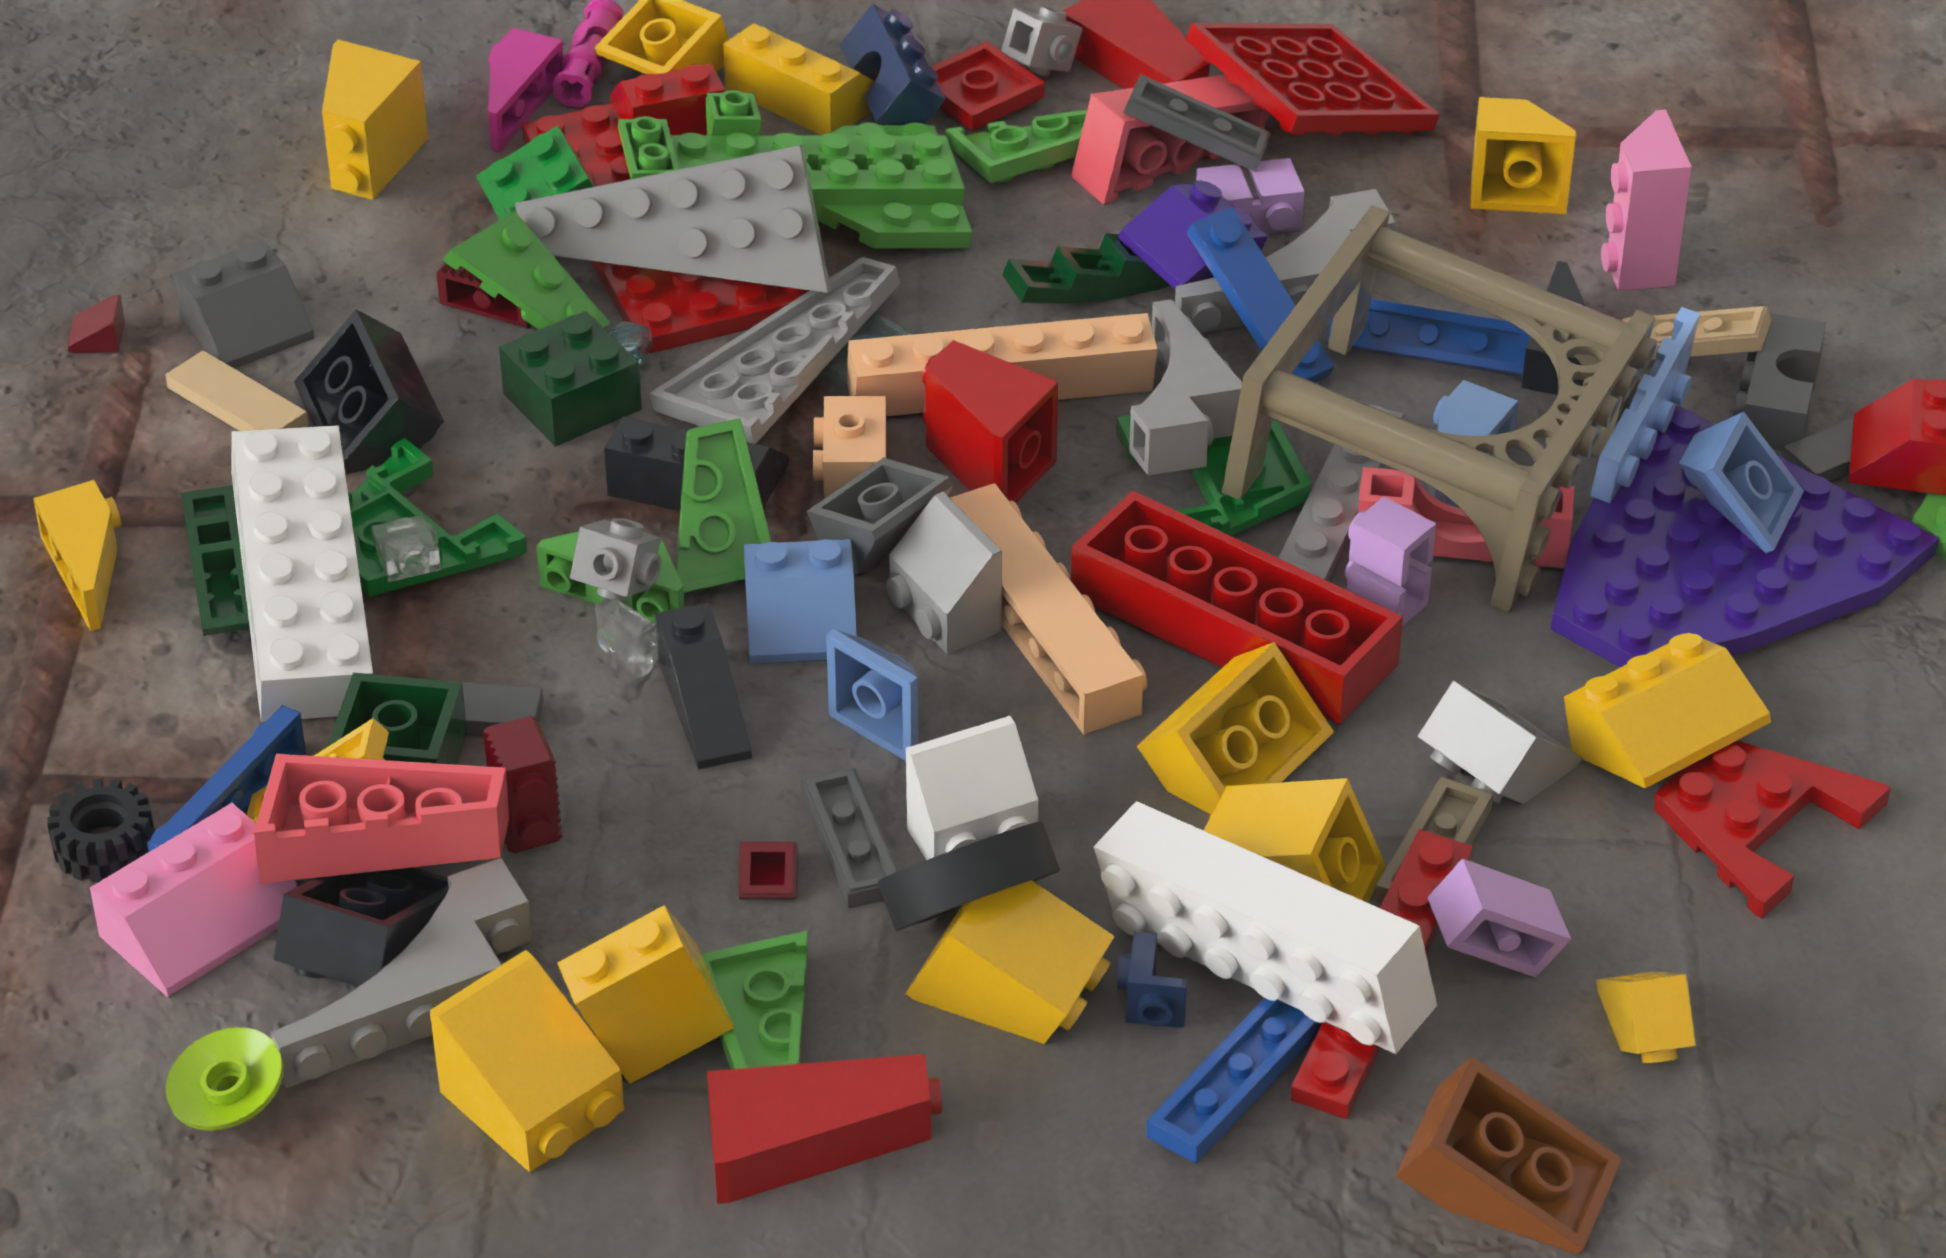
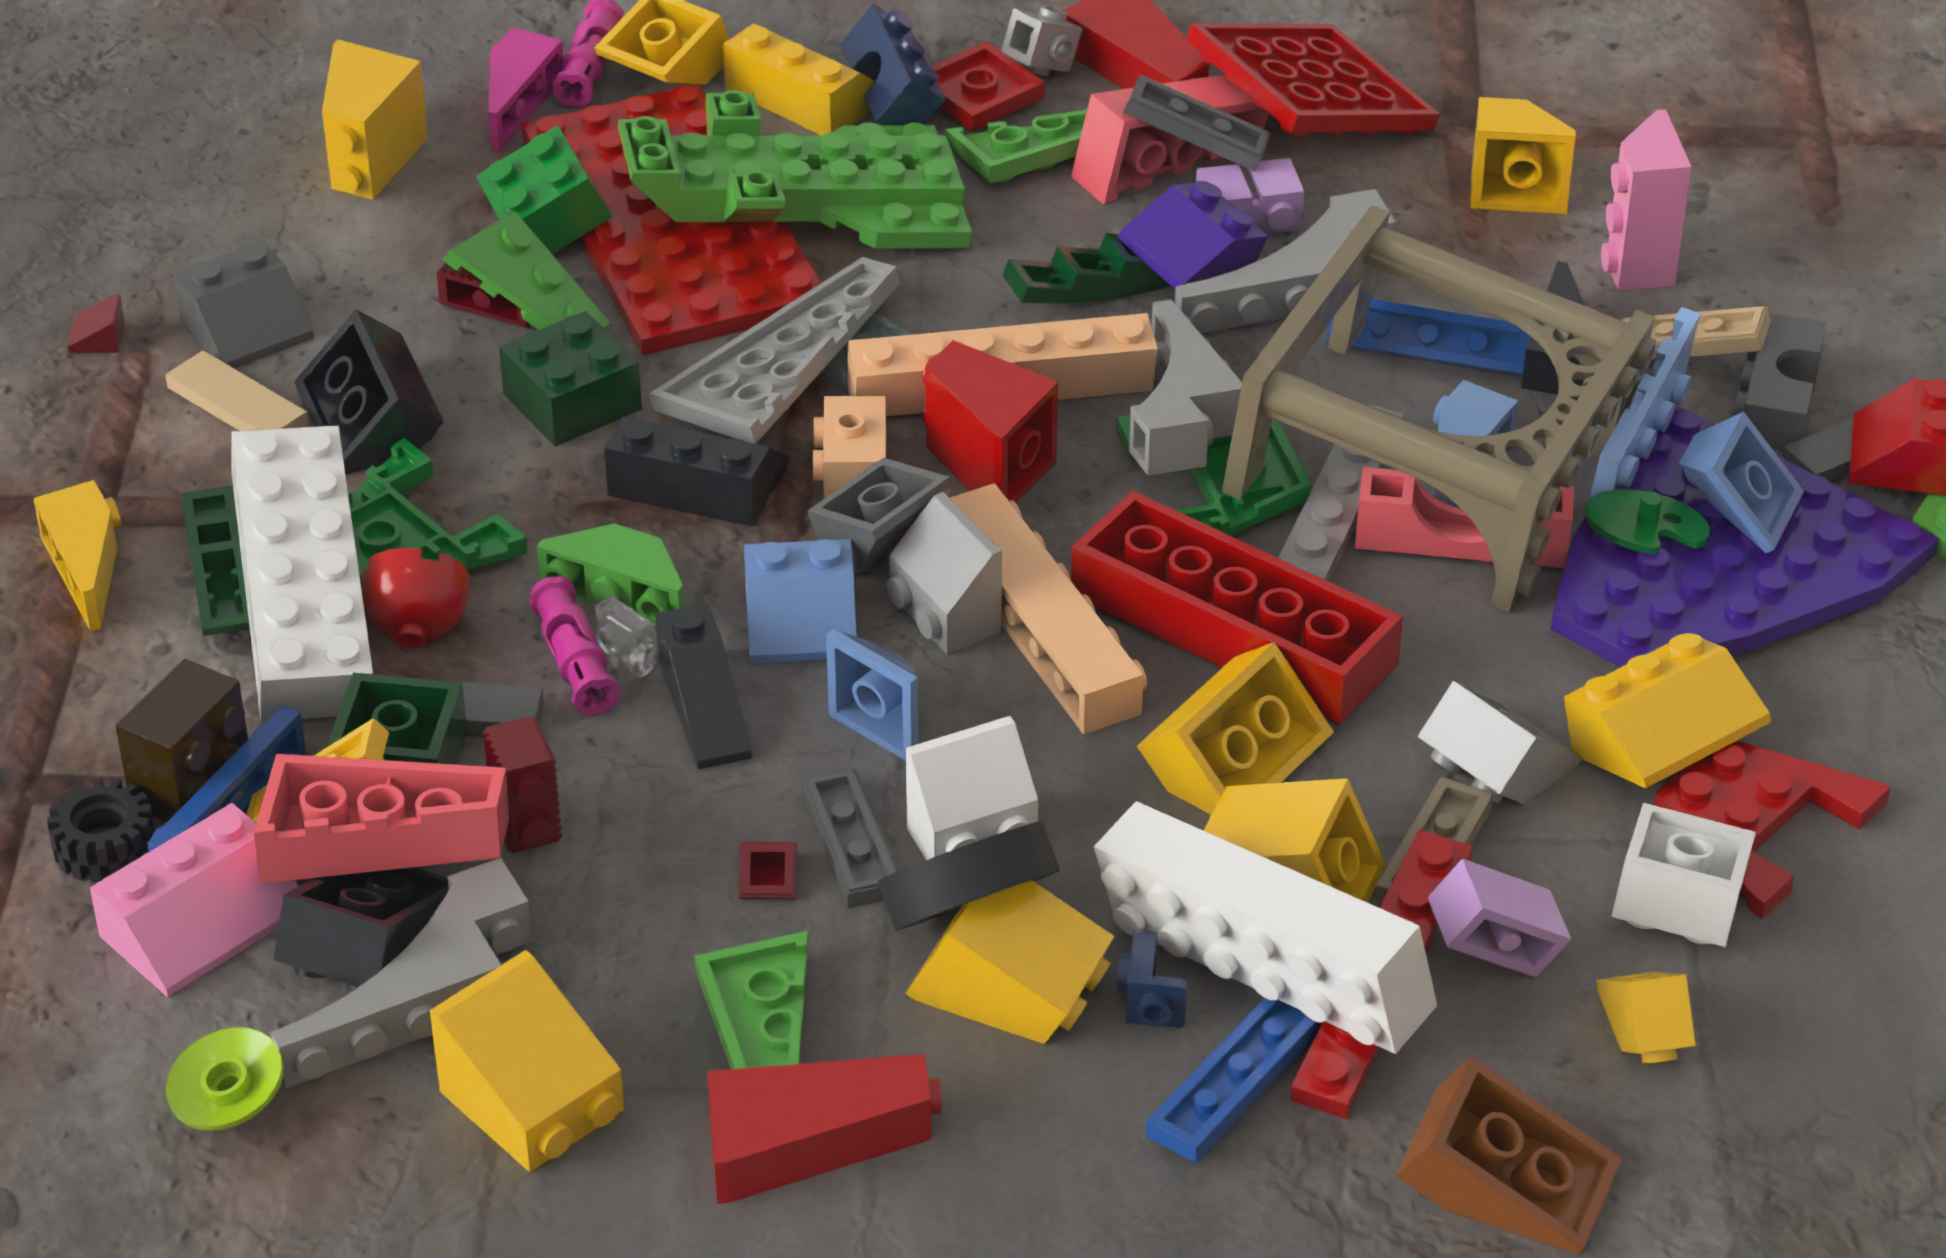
(181, 735): none -> dark brown brick
(406, 547): clear bracket -> none
(414, 596): none -> red cylinder
(574, 645): none -> dark pink piece
(616, 558): light grey brick -> none
(634, 338): clear light blue plate -> none
(646, 994): yellow slope -> none
(671, 96): red slope -> none
(717, 220): light grey wing -> none
(717, 508): bright green wing -> none
(1251, 284): blue plate -> none
(1391, 557): lavender piece -> none
(1638, 519): none -> green piece
(1683, 875): none -> white slope

